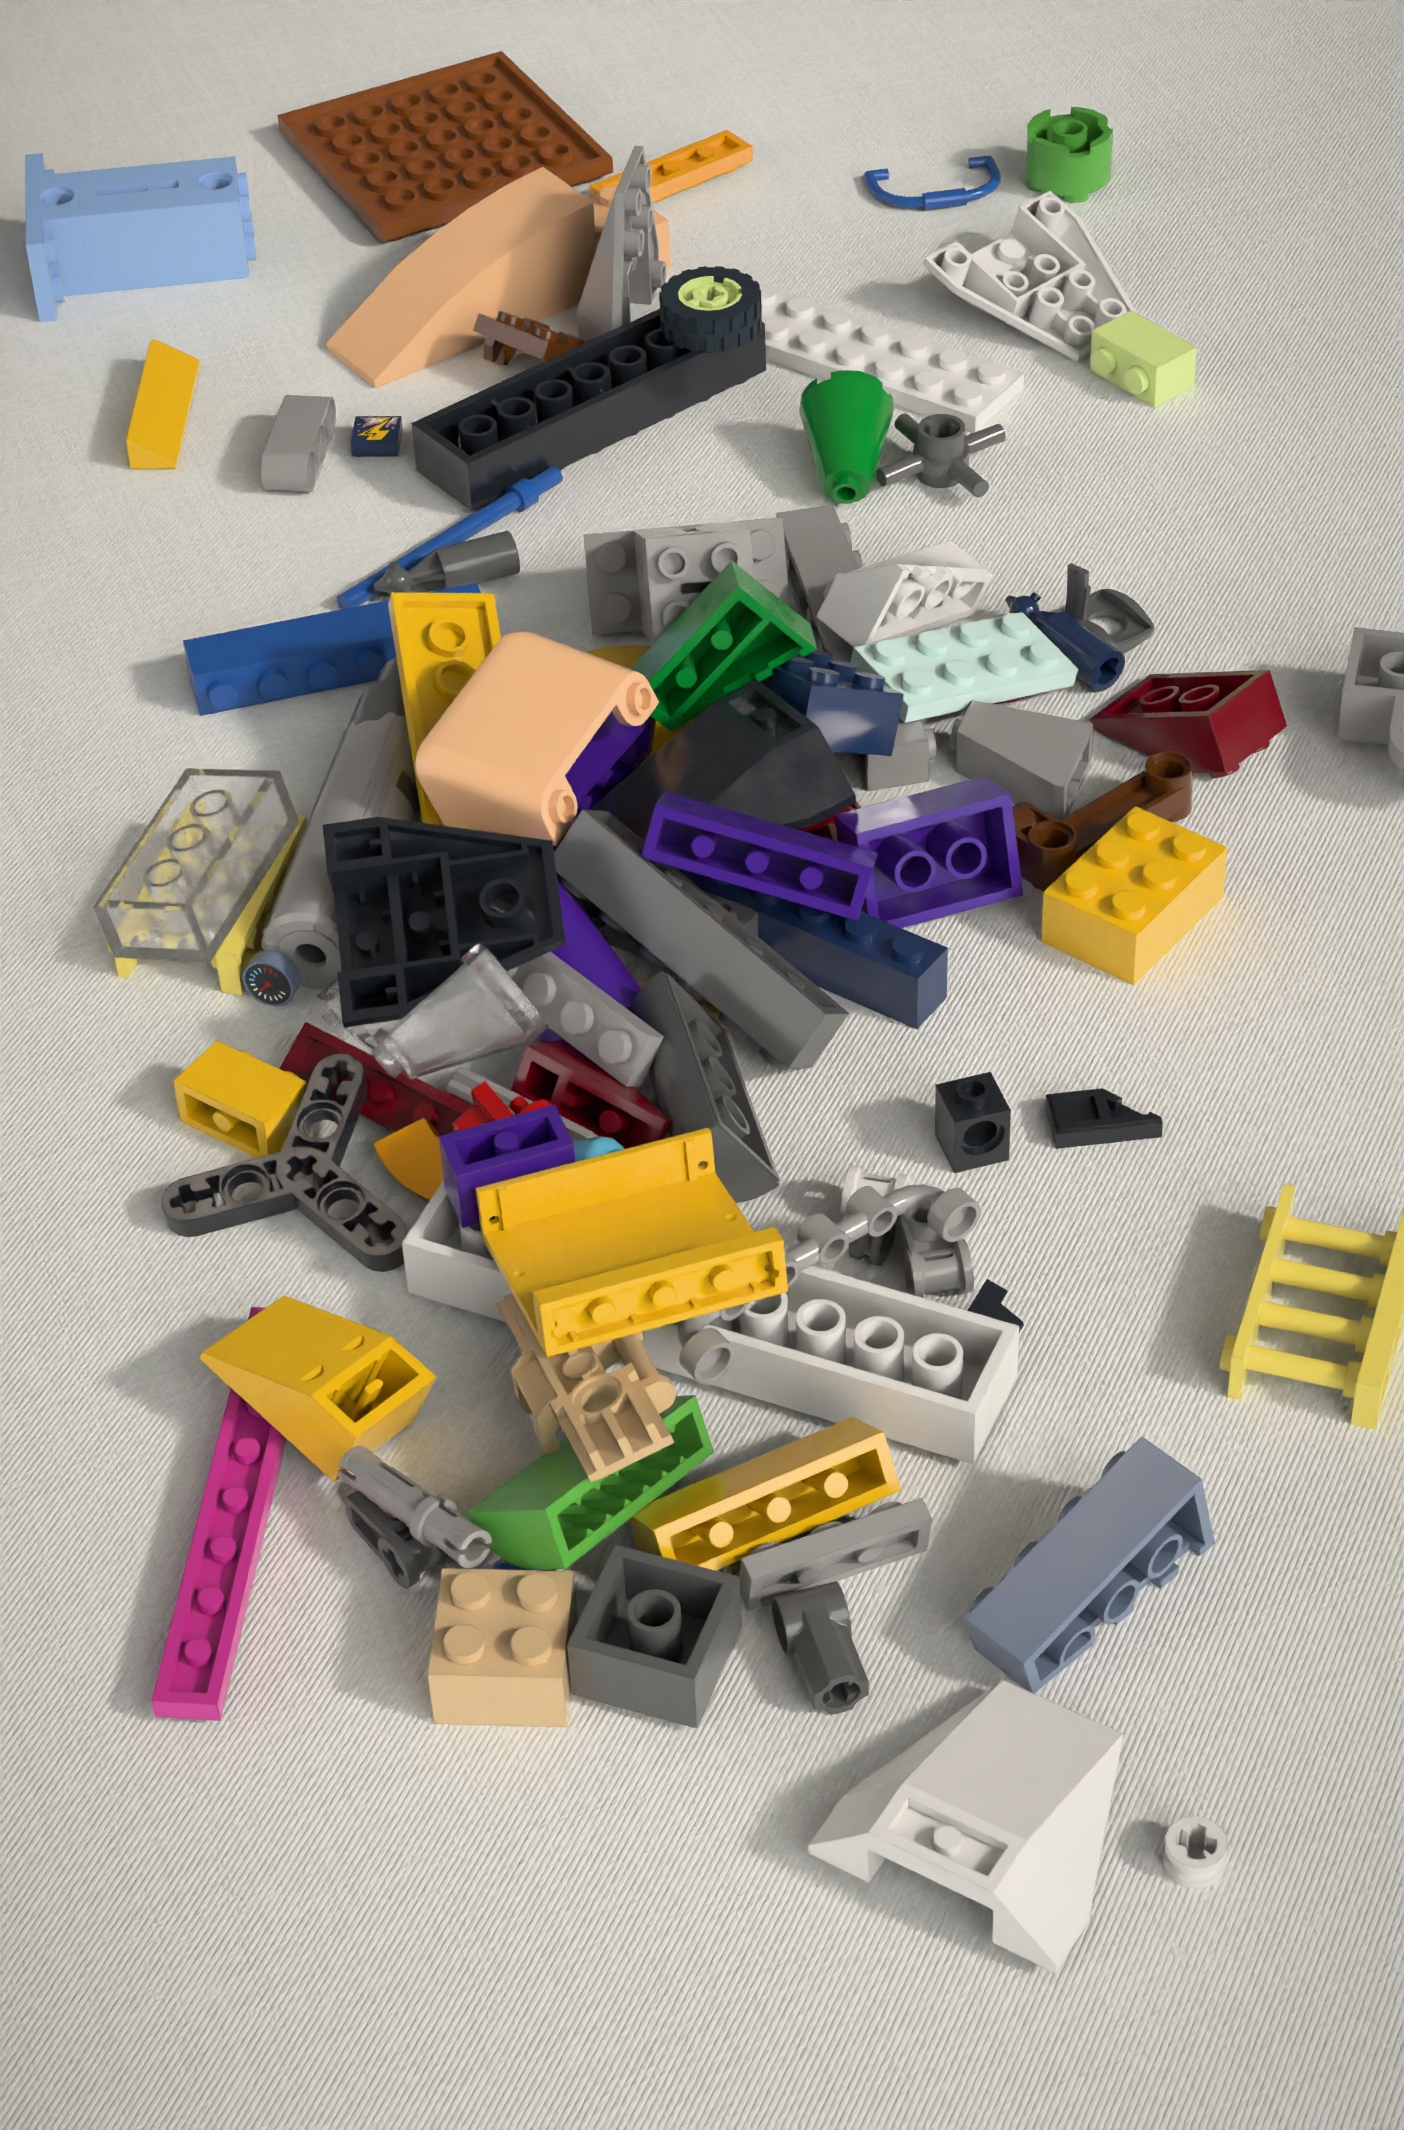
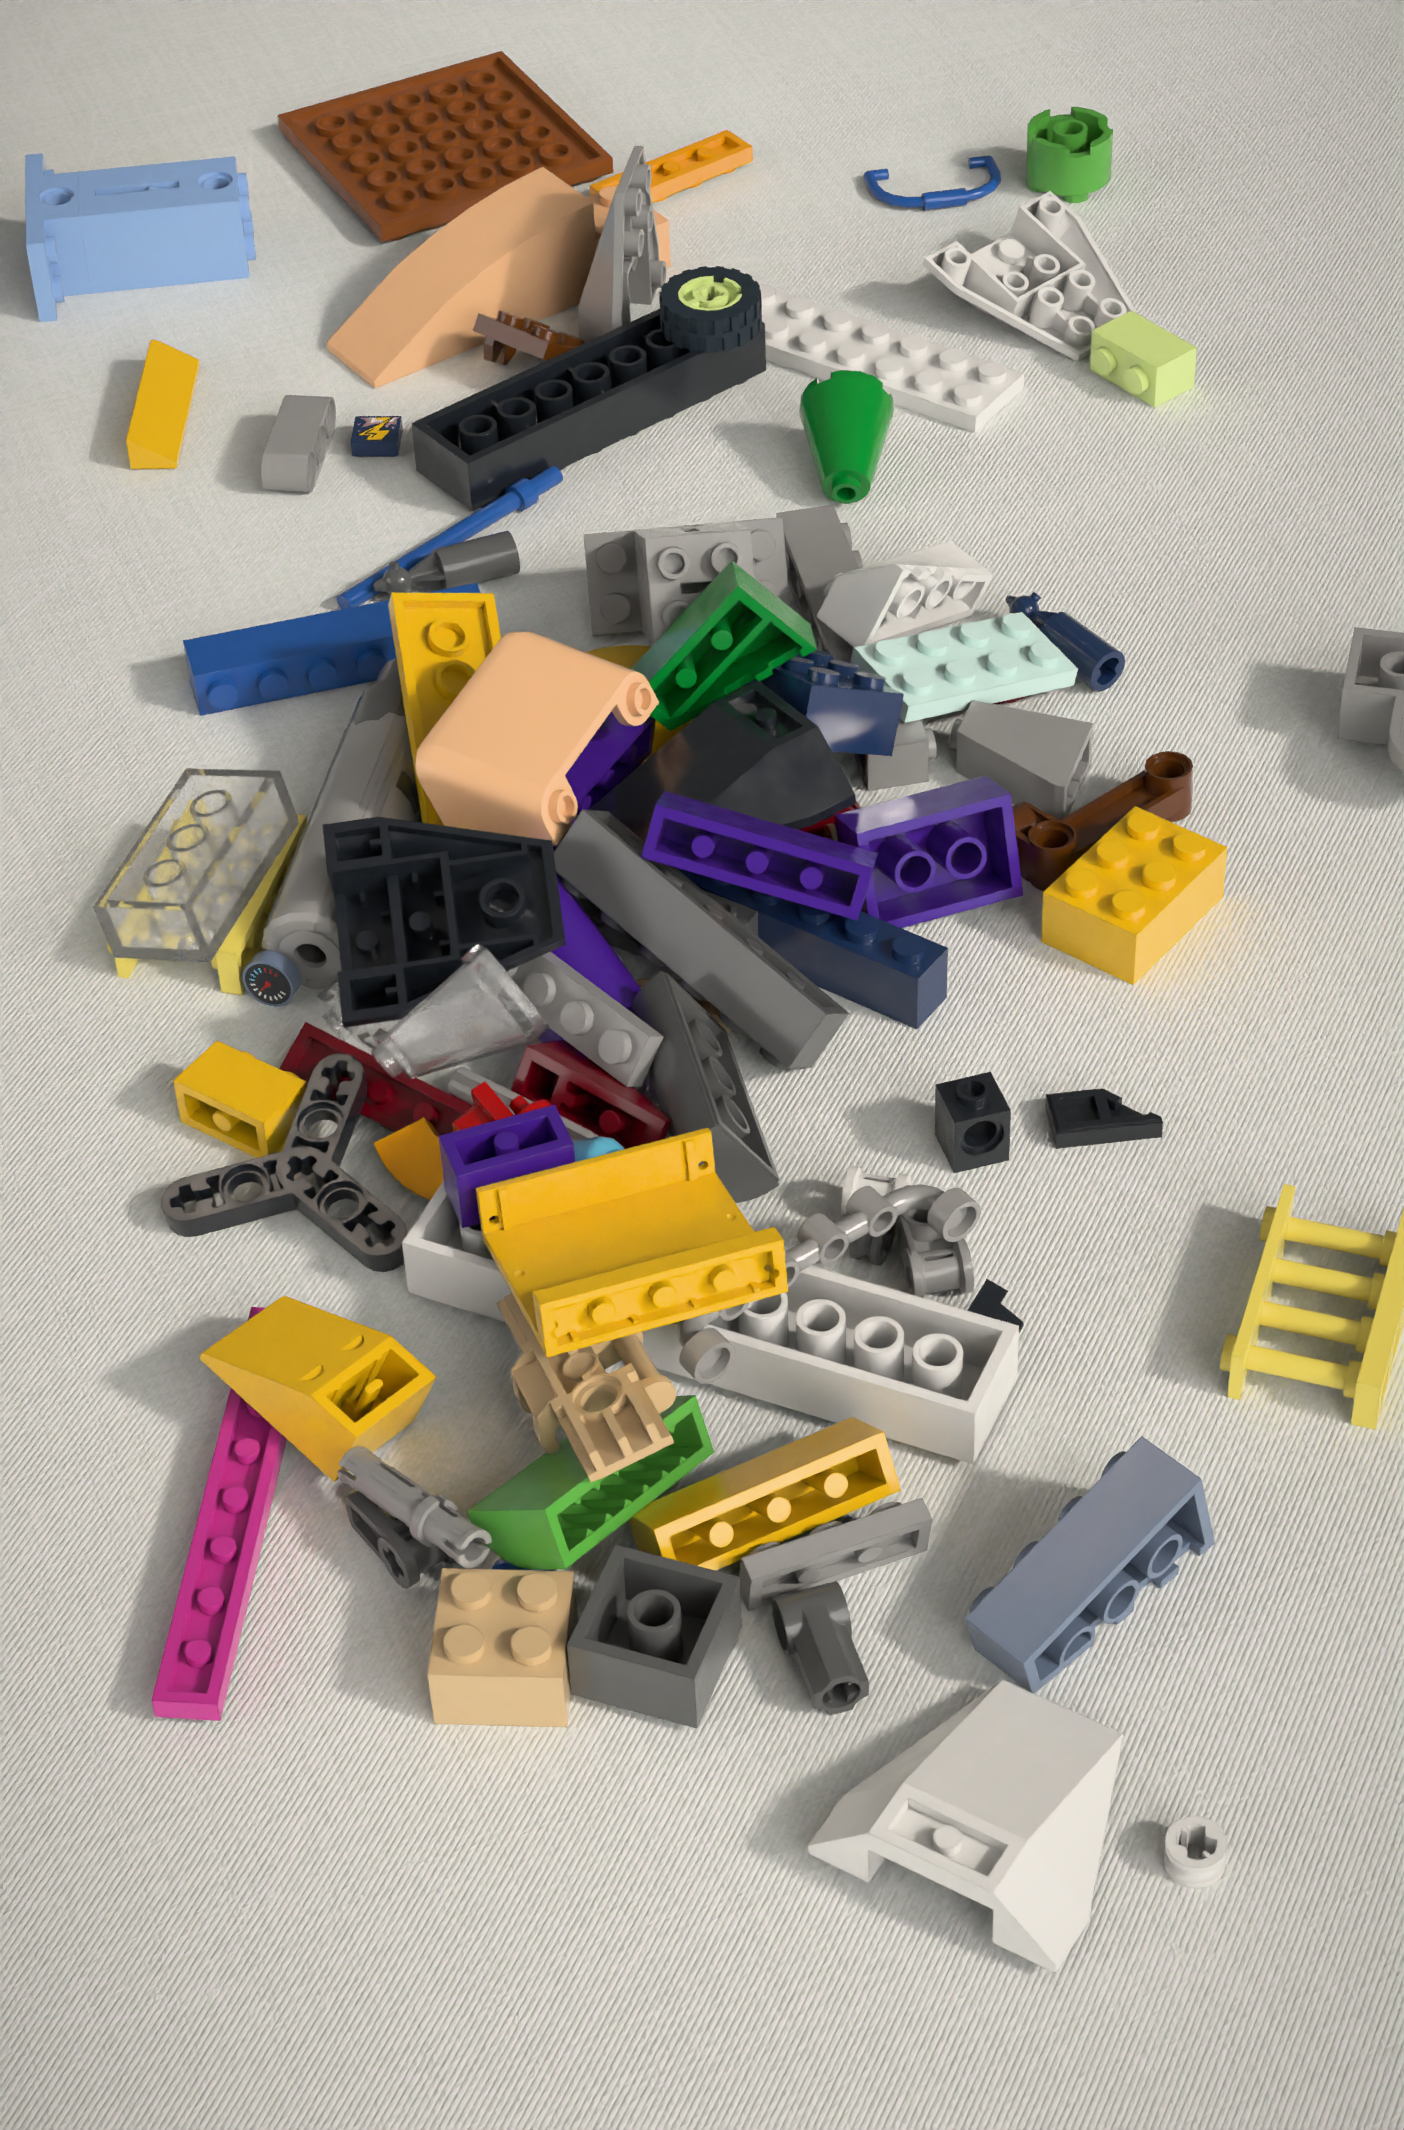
(941, 453): dark grey bar -> none
(1106, 602): dark grey piece -> none
(1204, 715): dark red slope -> none

